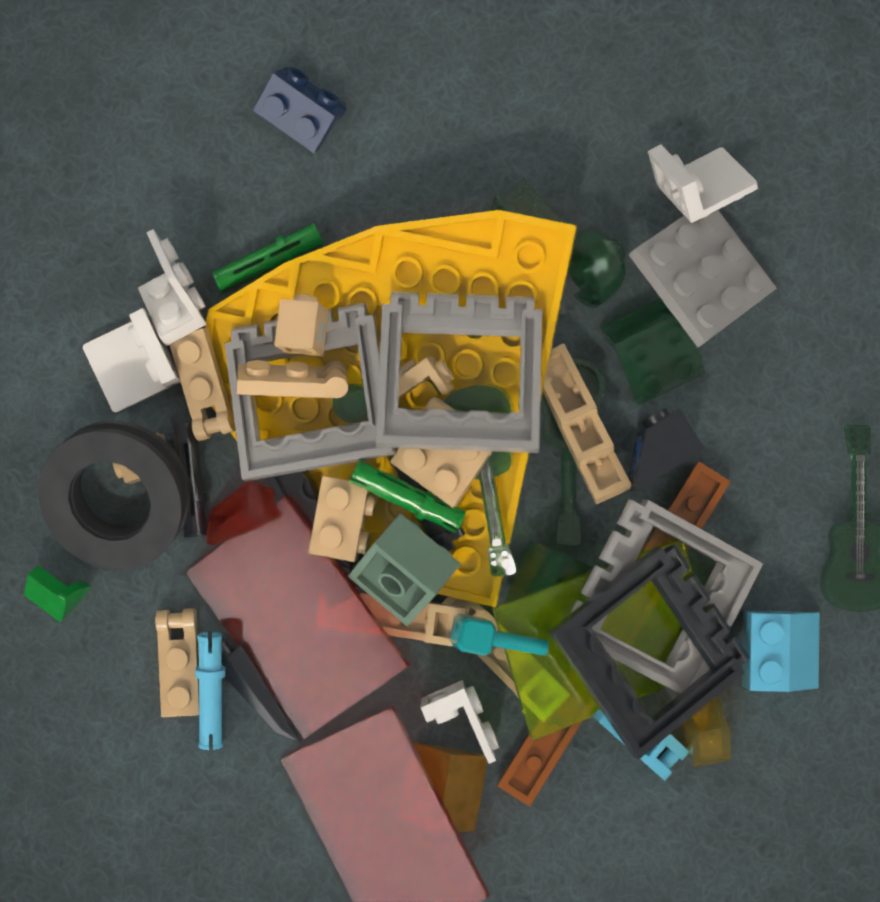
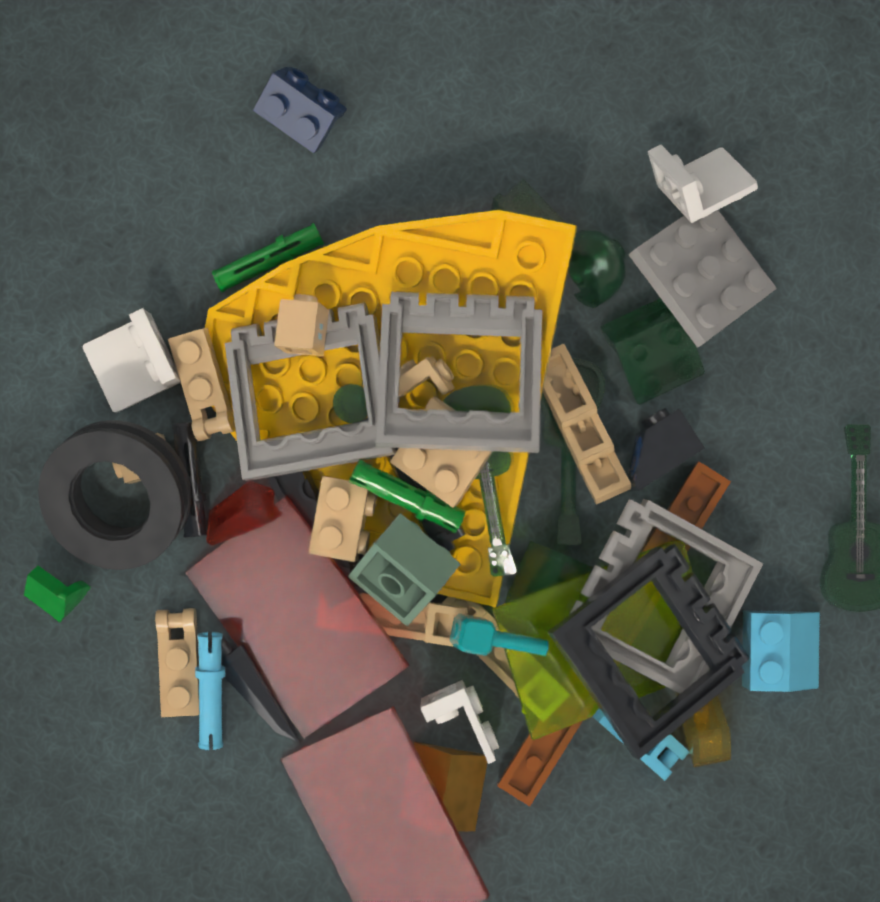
(168, 297): white bracket -> none
(292, 379): tan plate -> none

